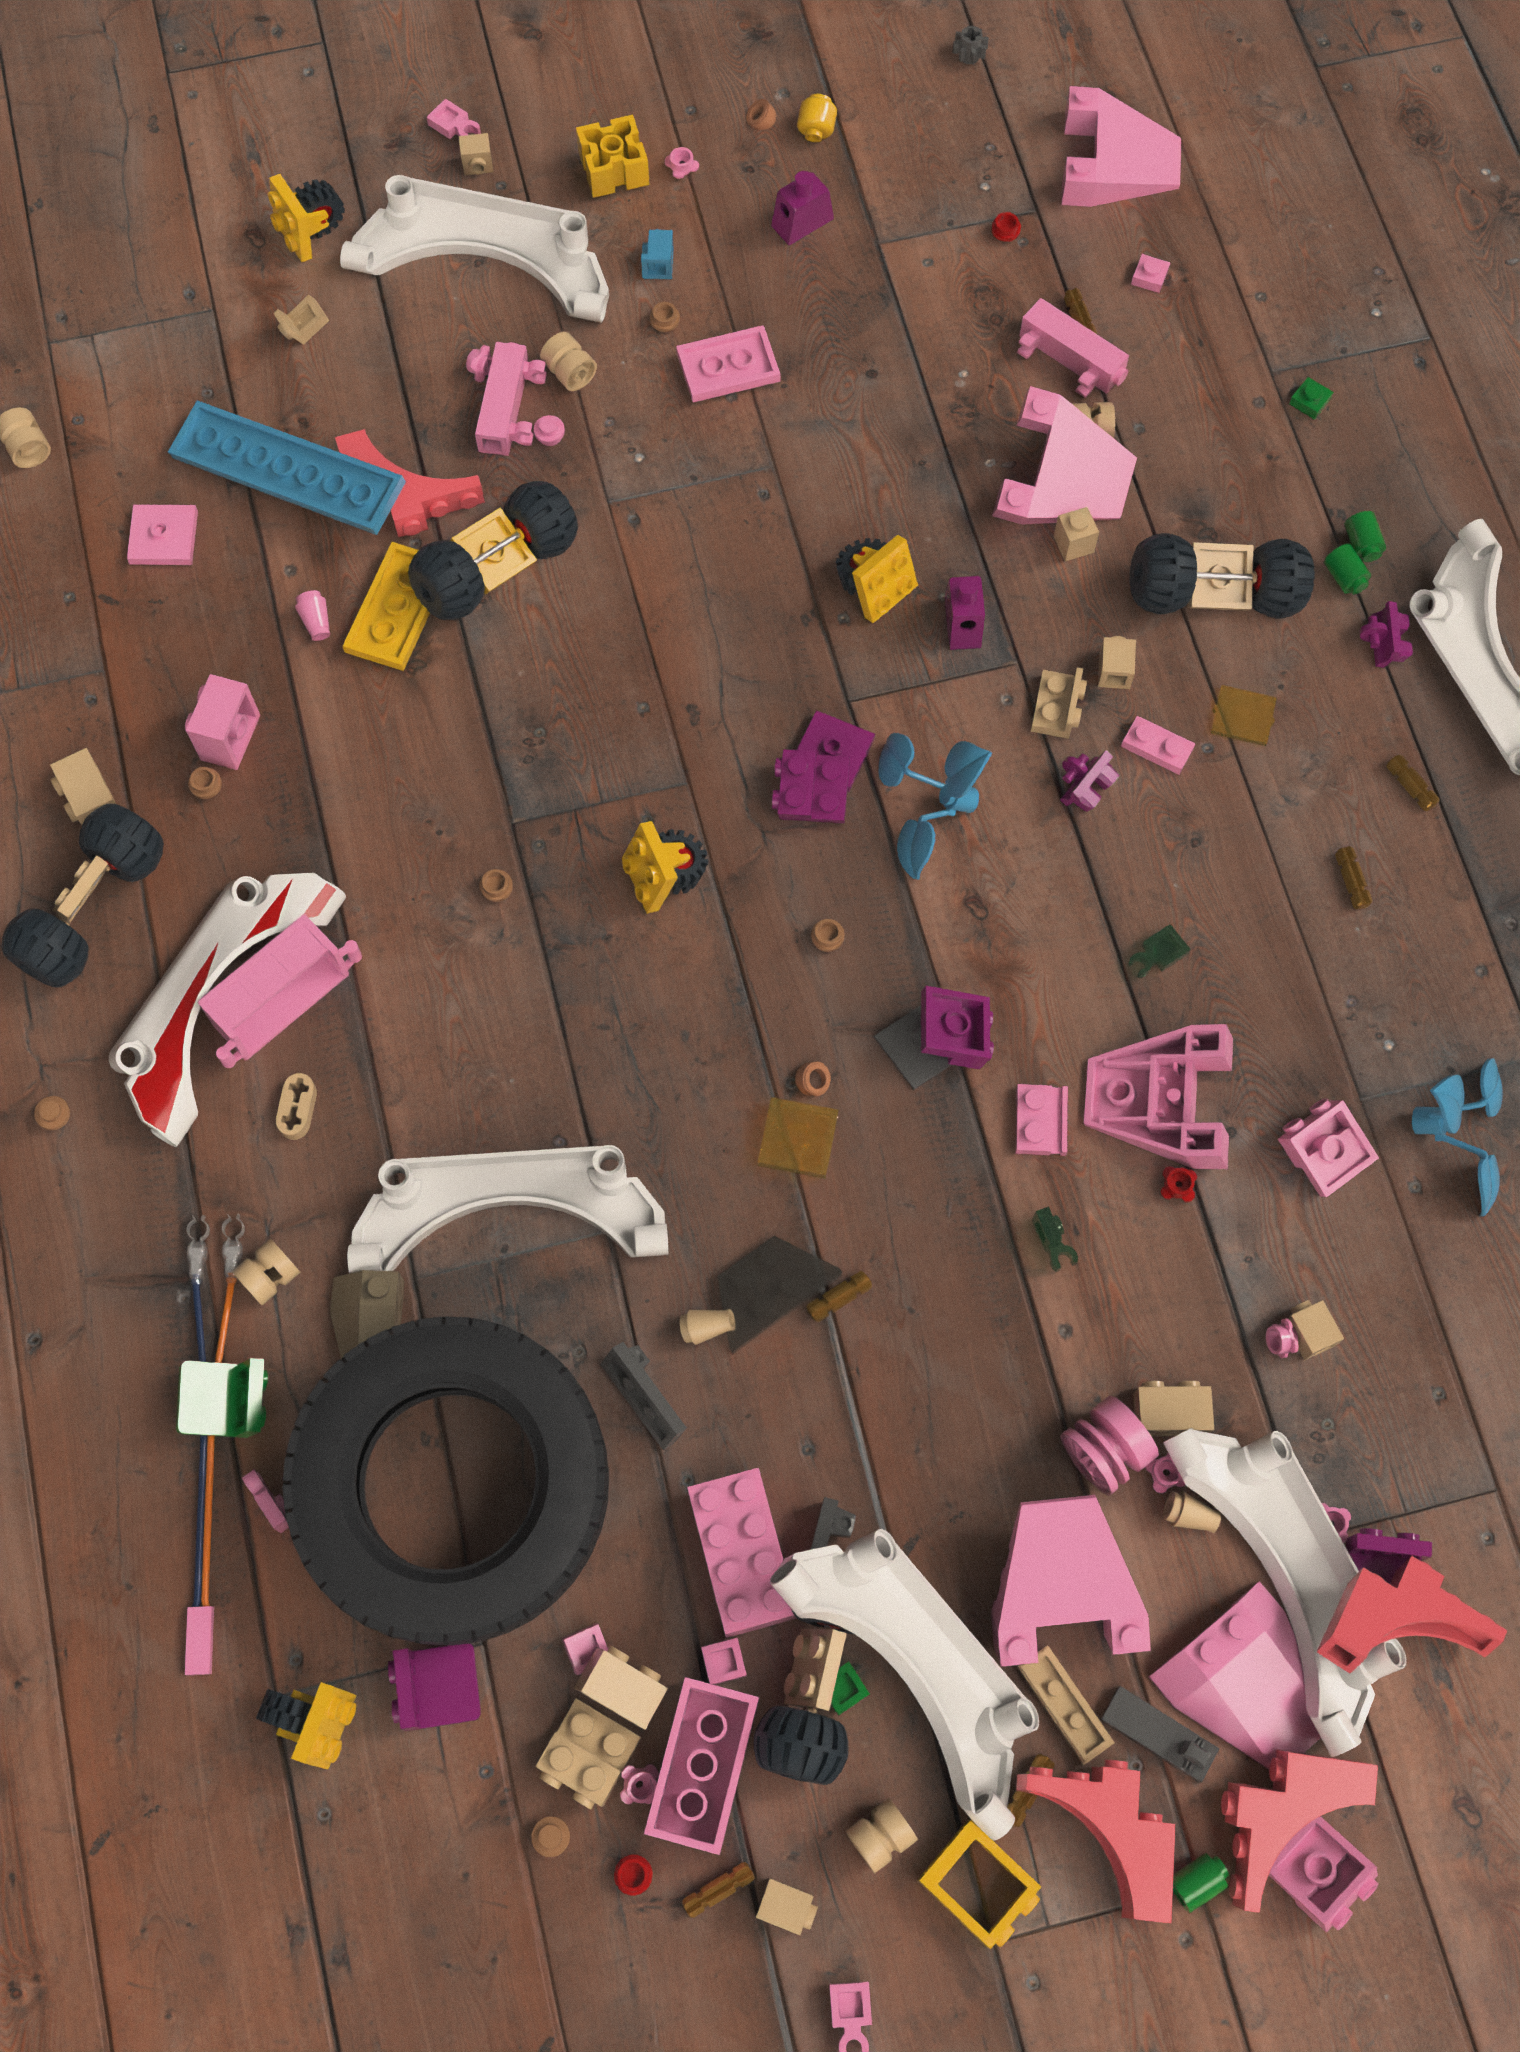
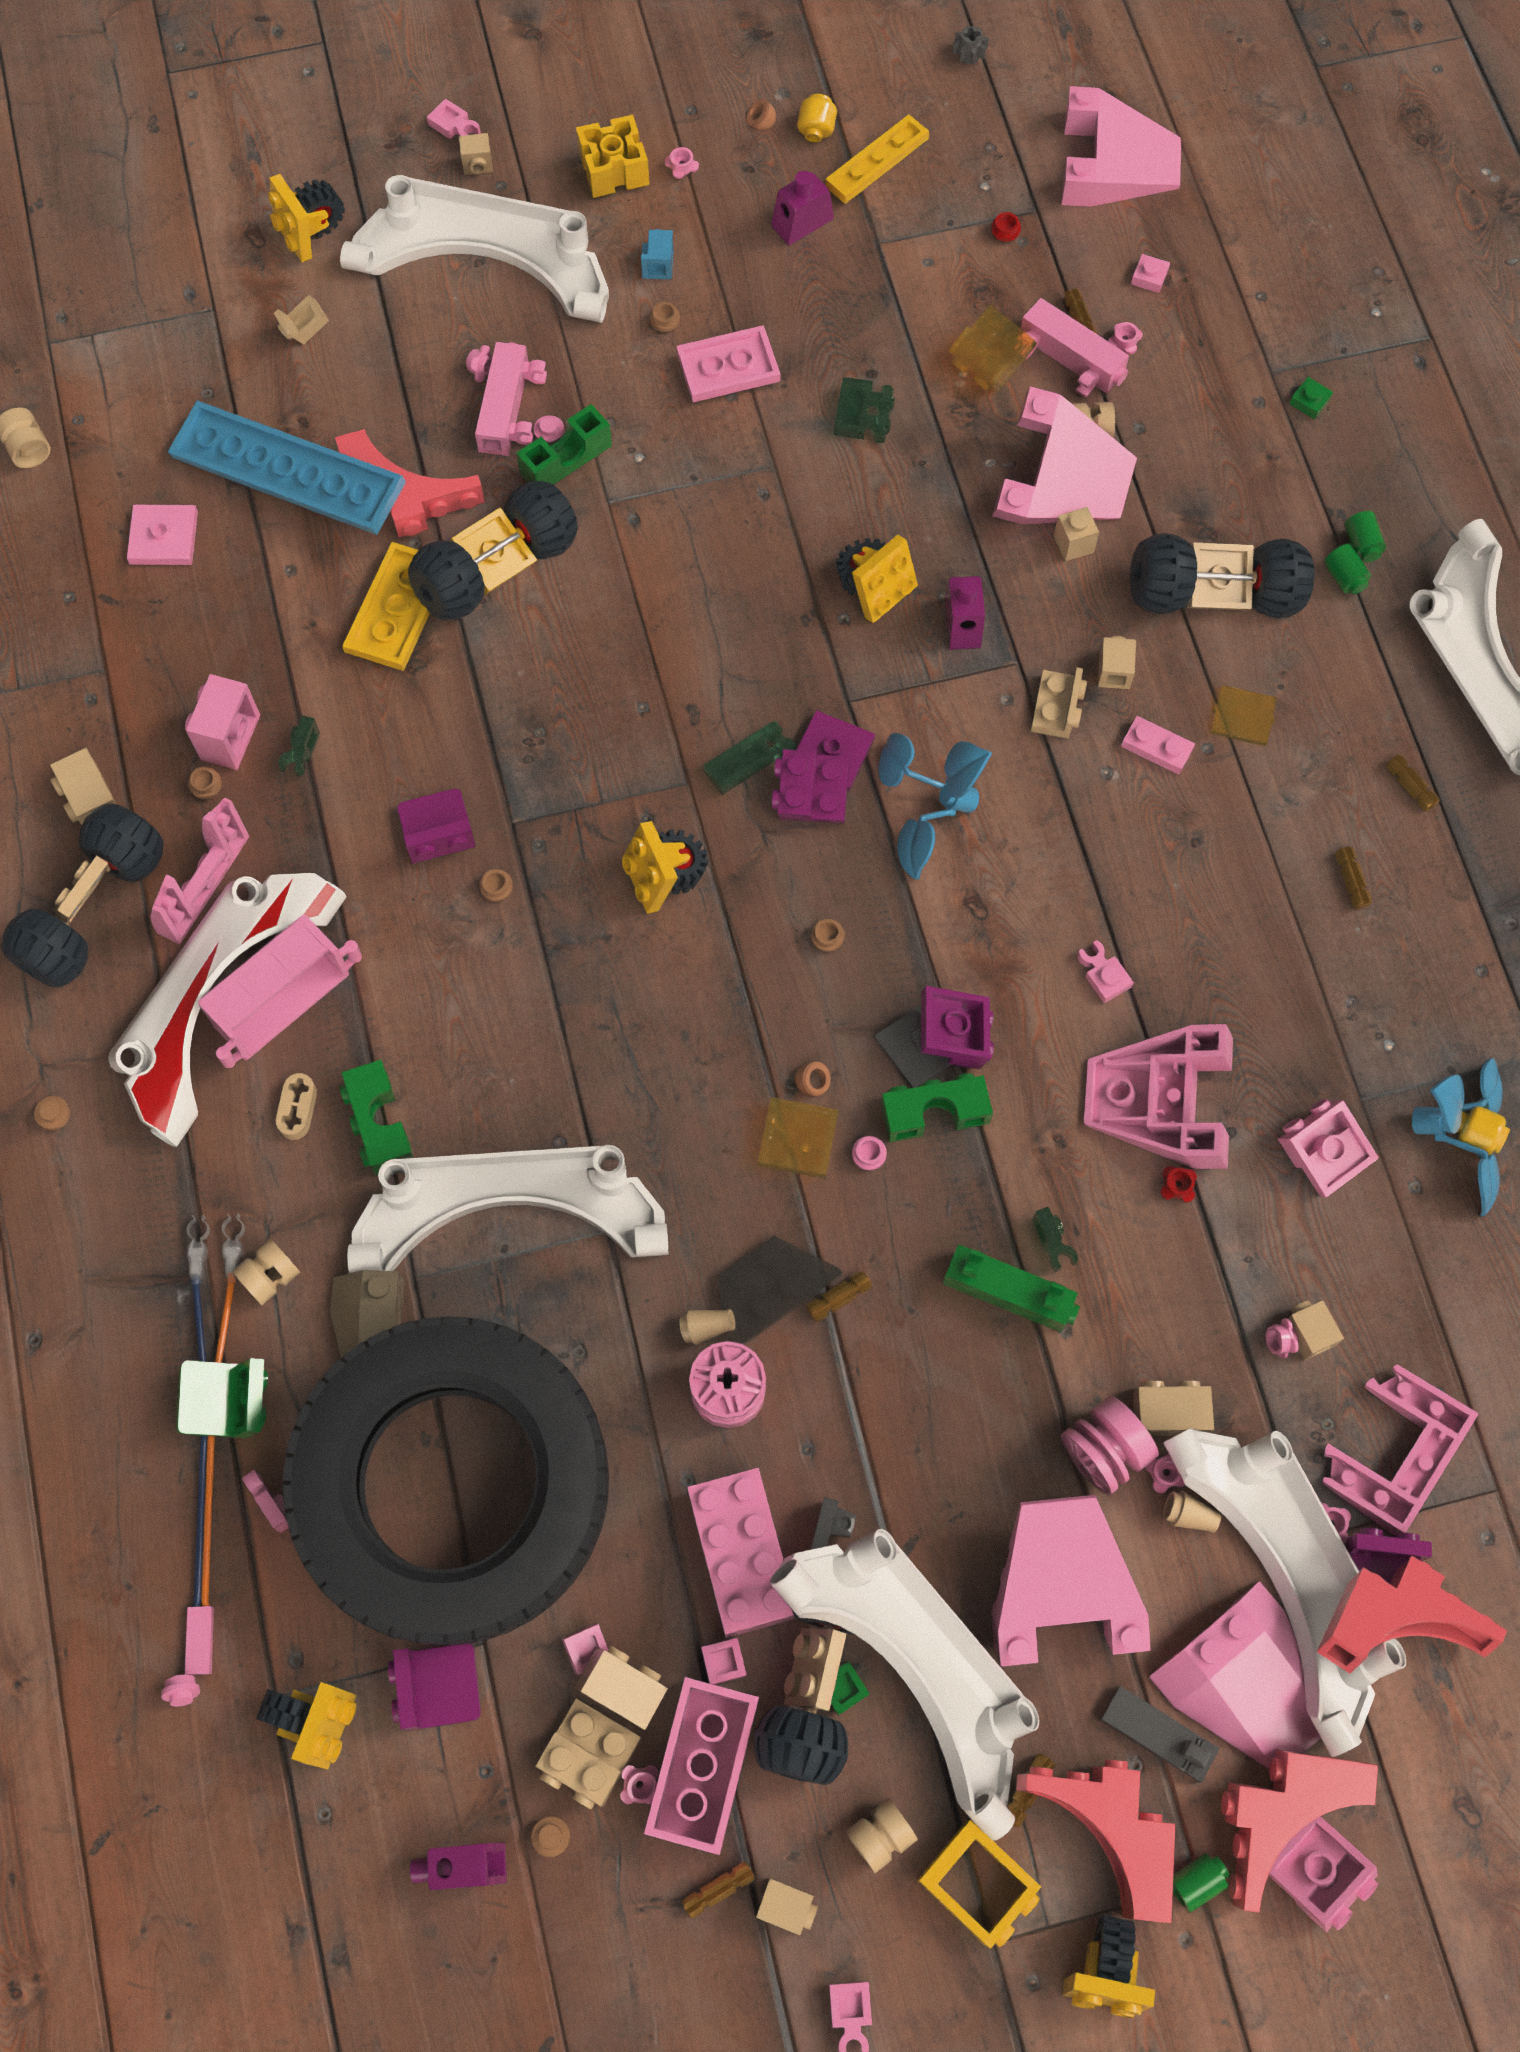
(179, 908): none -> bright pink wedge
(180, 1690): none -> bright pink plate
(303, 740): none -> clear green plate
(313, 613): bright pink cone -> none
(368, 1090): none -> green arch
(435, 825): none -> magenta bracket
(471, 1866): none -> magenta torso
(568, 361): tan wheel -> none
(585, 438): none -> green arch
(627, 1372): dark grey hinge -> none
(633, 1875): red plate -> none
(727, 1406): none -> bright pink wheel
(747, 757): none -> clear green plate
(853, 410): none -> clear green plate
(869, 1153): none -> bright pink plate
(877, 159): none -> yellow plate
(963, 1098): none -> green arch
(992, 349): none -> clear yellow plate
(1011, 1289): none -> green brick
(1041, 1120): bright pink plate -> none
(1066, 1706): tan tile -> none
(1096, 770): magenta hips -> none
(1105, 976): none -> bright pink plate
(1110, 1972): none -> plate
(1126, 331): none -> bright pink plate
(1162, 949): clear green plate -> none
(1384, 635): magenta hips -> none
(1444, 1428): none -> bright pink wedge
(1483, 1129): none -> yellow head

